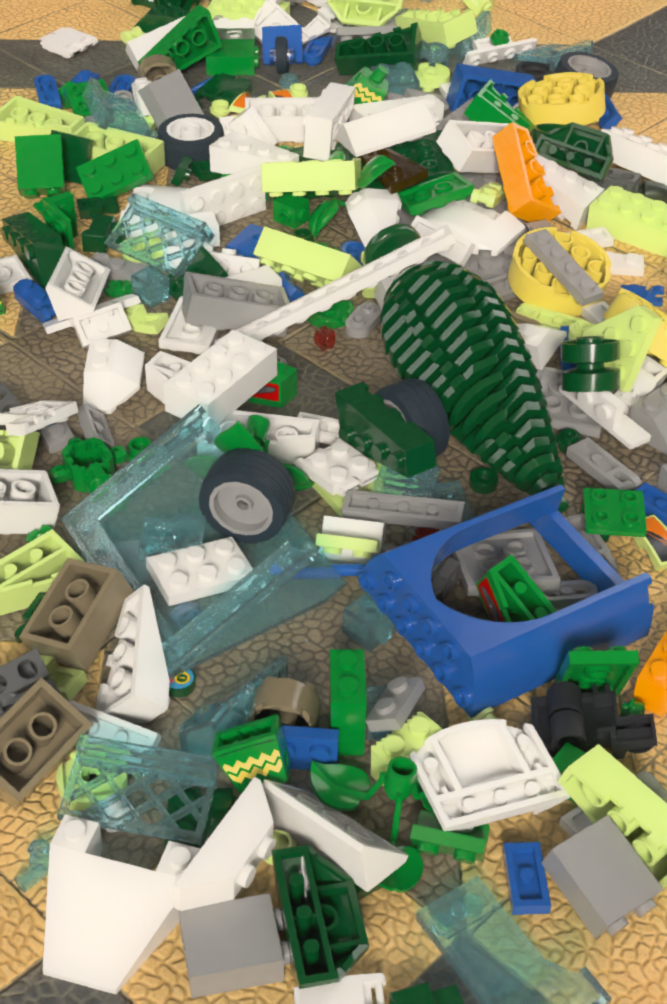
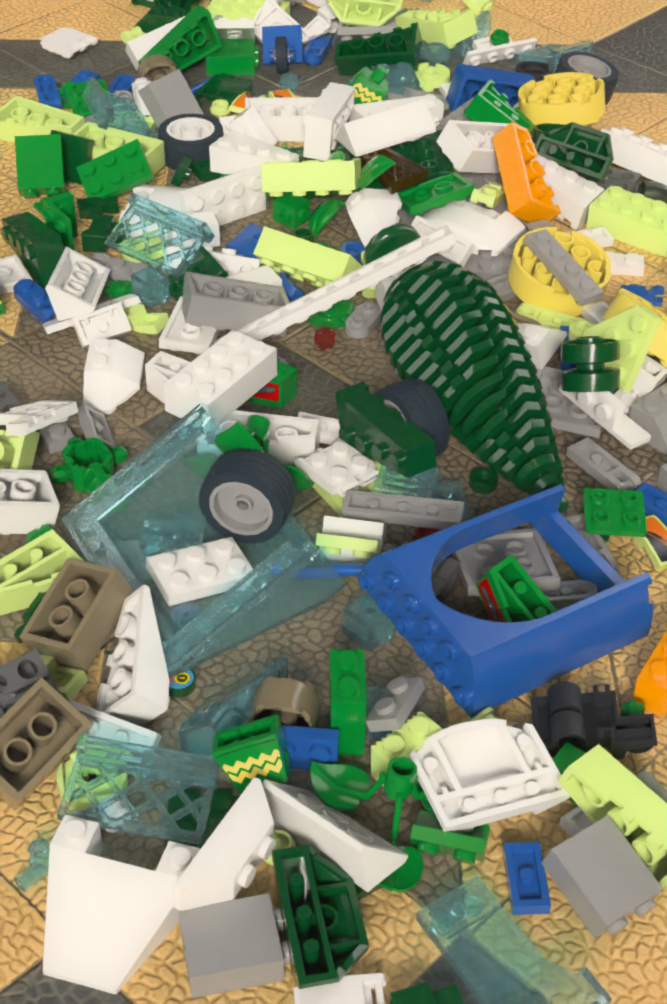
(136, 446): green plate -> none
(299, 90): yellowish green plate -> none
(567, 438): dark green plate -> none
(598, 668): green plate -> none
(611, 116): blue plate -> none

